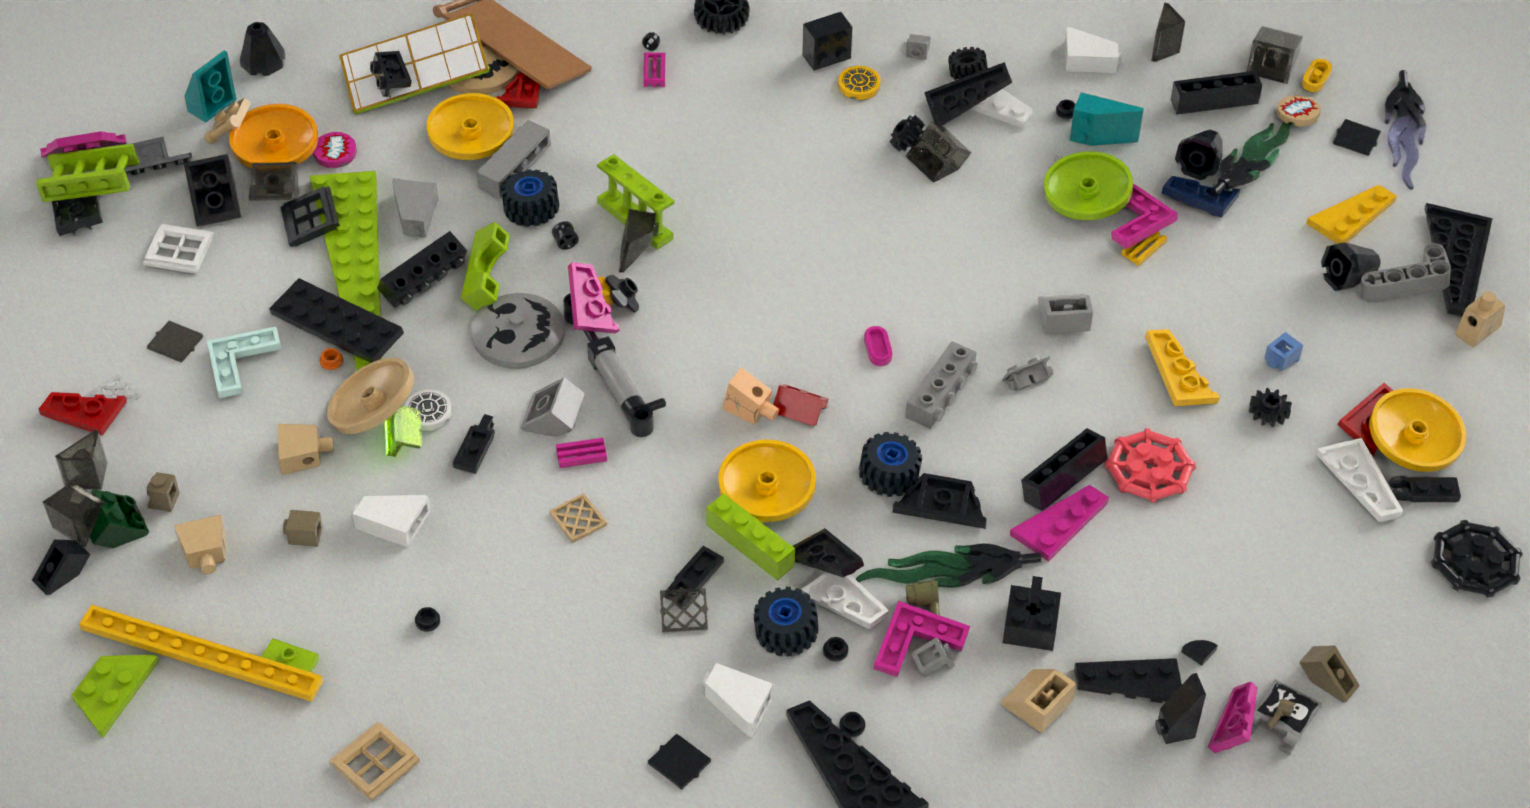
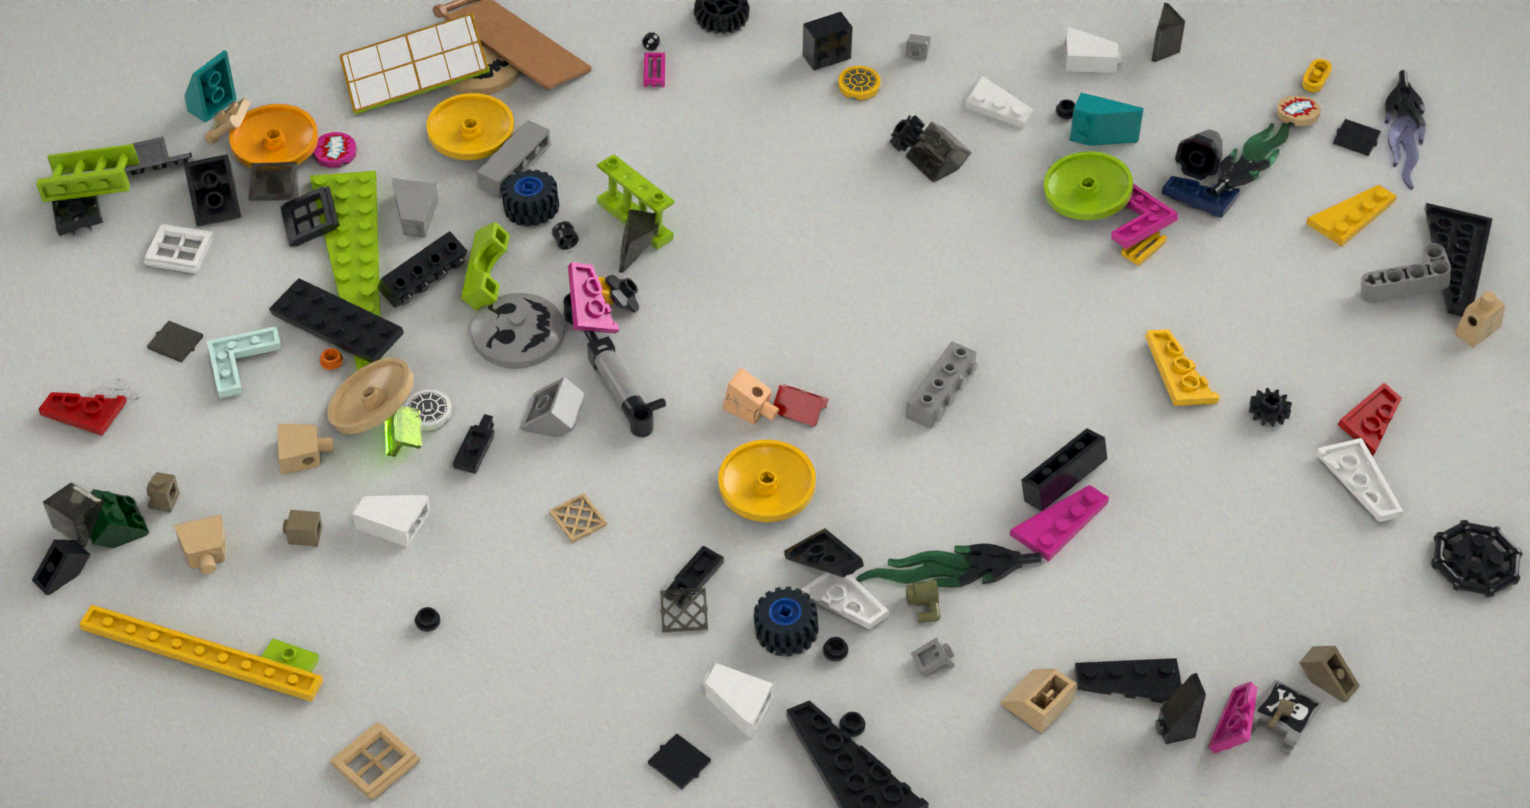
(83, 142): dark pink wing -> none
(84, 463): clear smoke slope -> none
(111, 687): lime wing -> none
(261, 50): black cone -> none
(389, 71): black bracket -> none
(521, 92): red wing -> none
(580, 449): dark pink tile -> none
(750, 536): lime brick -> none
(878, 346): dark pink tile -> none
(890, 463): black wheel -> none
(915, 621): dark pink plate -> none
(942, 500): black wing -> none
(963, 94): black wing -> none
(966, 62): black tyre -> none
(1020, 375): light grey hinge -> none
(1032, 616): black hinge -> none
(1066, 313): light grey slope -> none
(1145, 481): coral plate -> none
(1199, 650): black tile -> none
(1216, 92): black brick -> none
(1274, 54): clear smoke slope -> none
(1279, 355): medium blue brick -> none
(1347, 264): black cone -> none
(1417, 430): yellow dish -> none
(1426, 489): black hinge -> none

